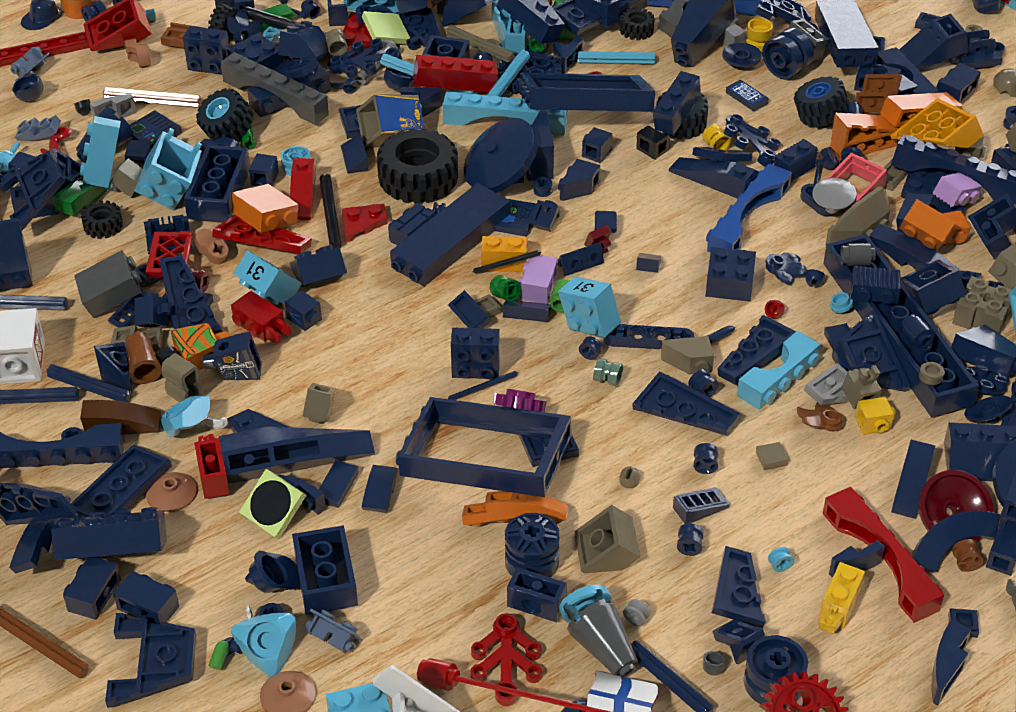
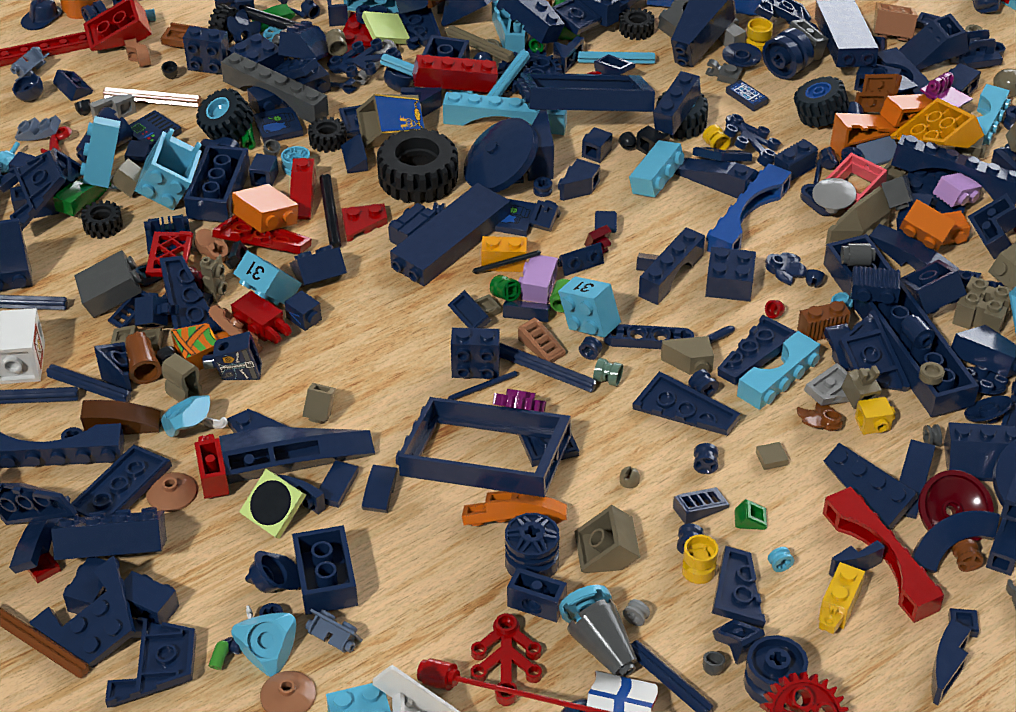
(46, 568): none -> red tile
(71, 85): none -> dark blue slope
(99, 626): none -> dark blue wing
(169, 69): none -> black hinge
(214, 277): none -> dark tan hinge
(230, 324): none -> nougat hinge
(236, 254): none -> black tile
(273, 146): none -> dark grey hinge
(278, 124): none -> dark blue tile
(327, 134): none -> black tyre
(534, 328): none -> nougat slope
(547, 368): none -> dark blue axle
(612, 65): none -> dark blue slope
(627, 140): none -> black hinge
(656, 168): none -> medium azure brick
(659, 276): none -> dark blue arch
(700, 559): none -> yellow wheel
(727, 73): none -> dark grey plate
(750, 516): none -> green slope
(816, 318): none -> dark orange brick
(879, 150): none -> sand blue slope
(879, 490): none -> dark blue wing
(894, 21): none -> nougat slope
(898, 192): none -> dark grey slope
(932, 435): none -> dark grey bush
(942, 89): none -> magenta hinge
(992, 106): none -> medium azure arch

